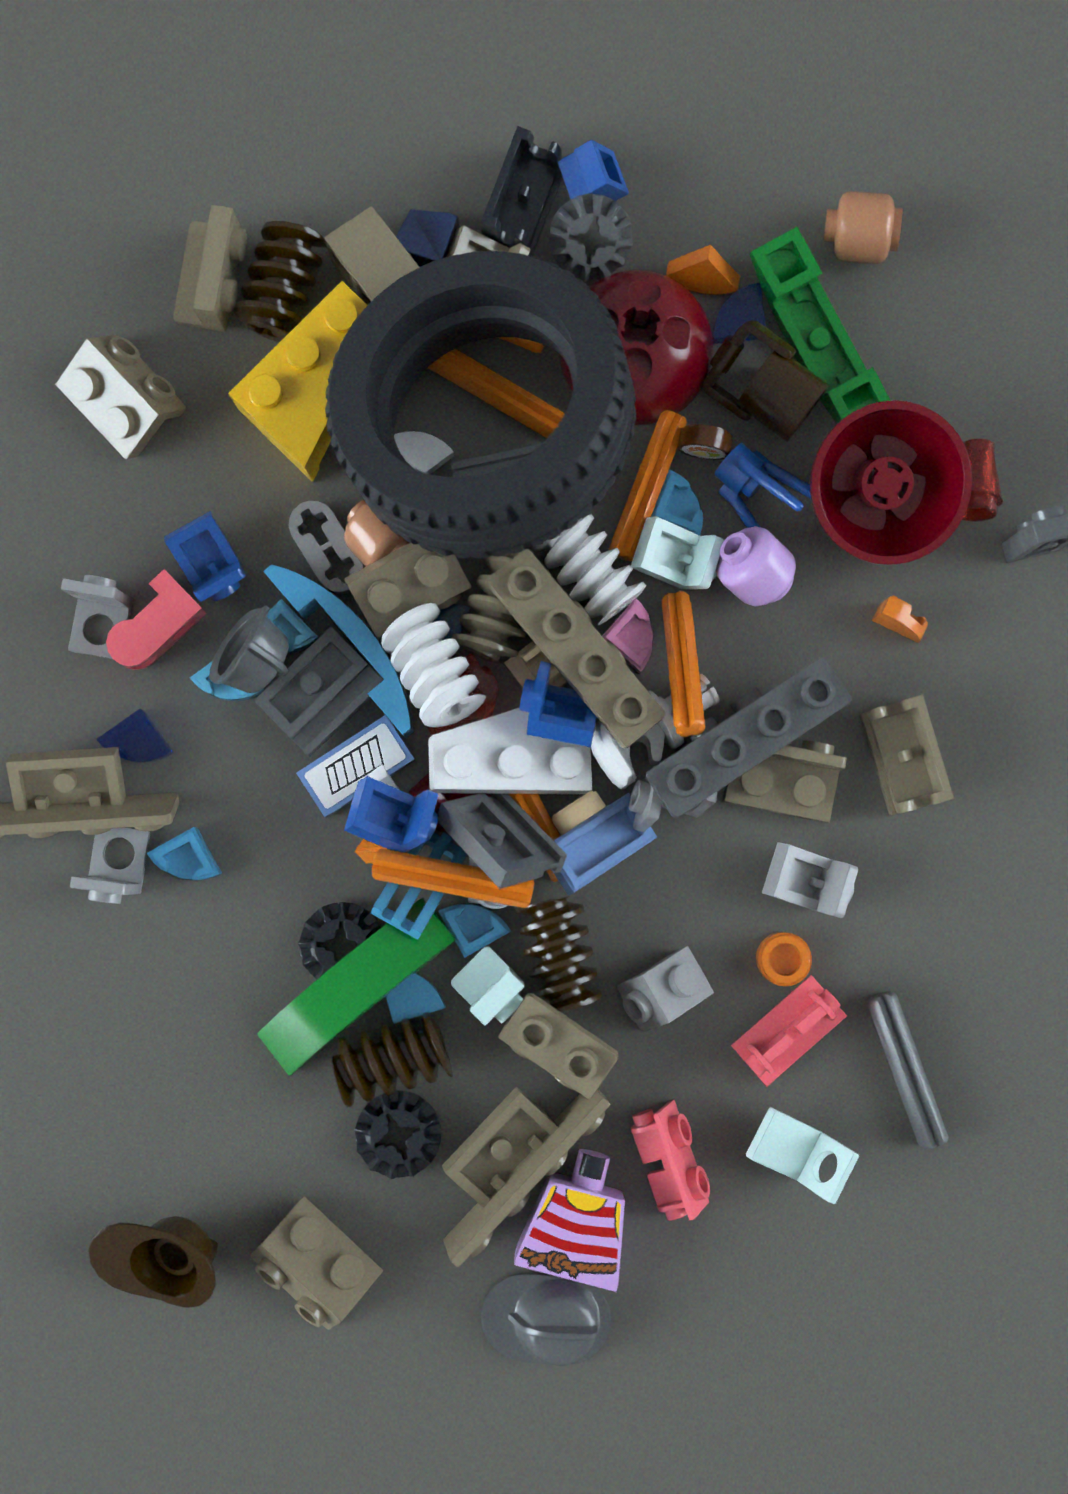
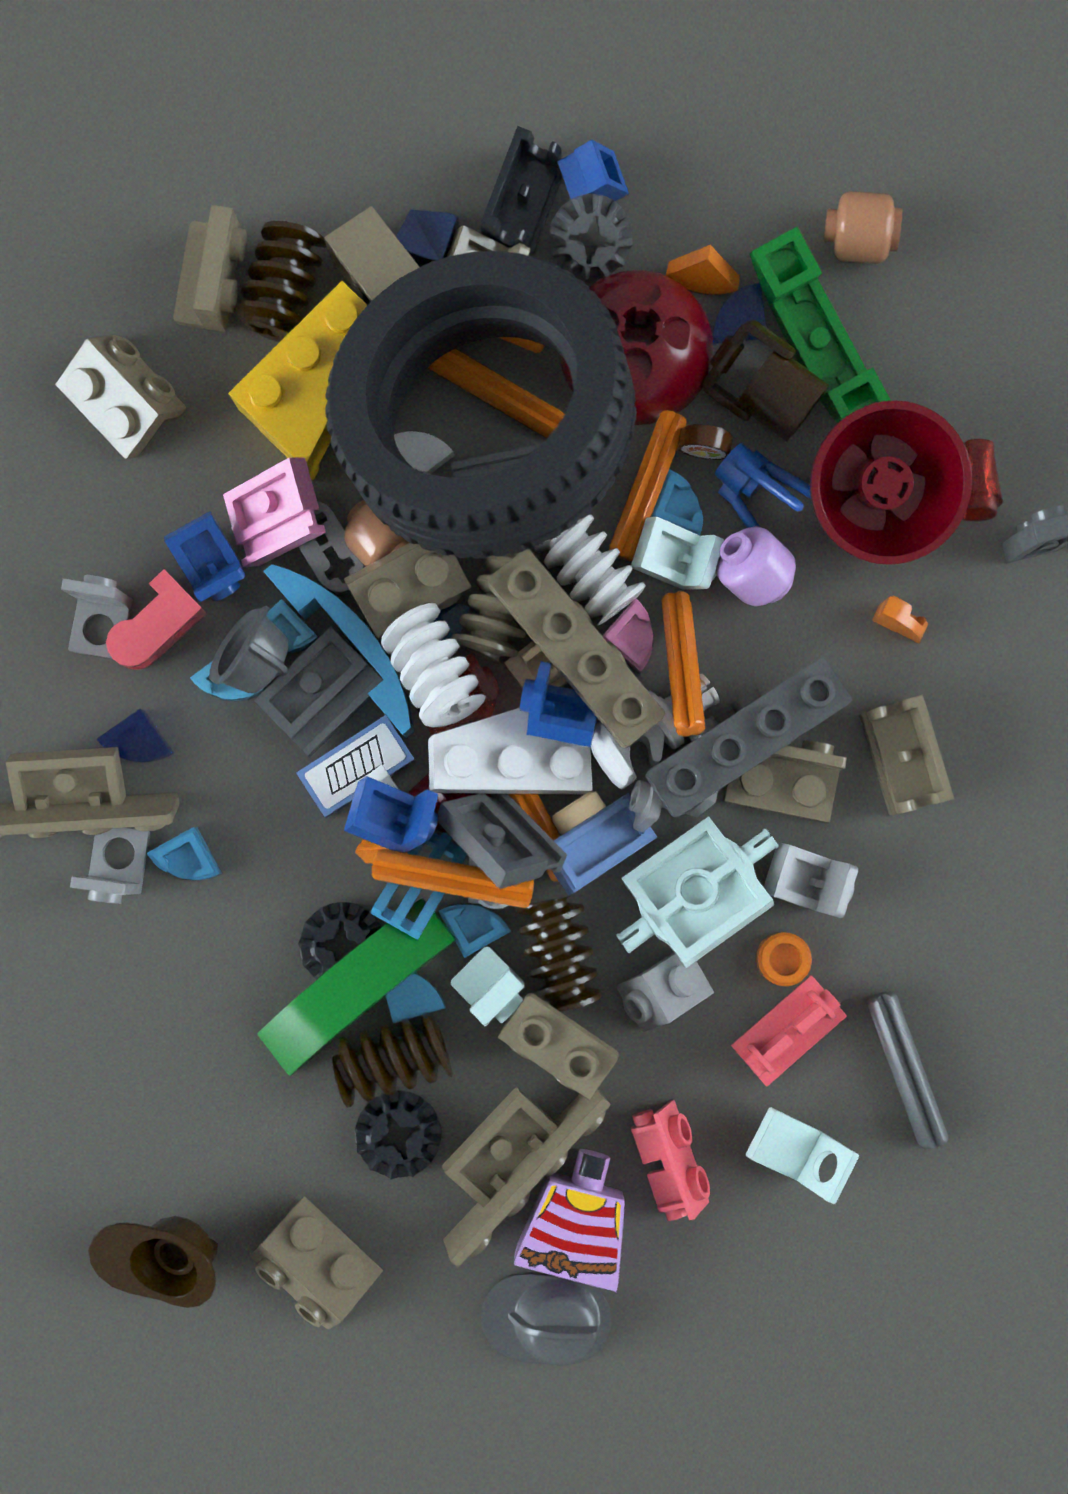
(274, 511): none -> bright pink plate
(697, 891): none -> light aqua plate

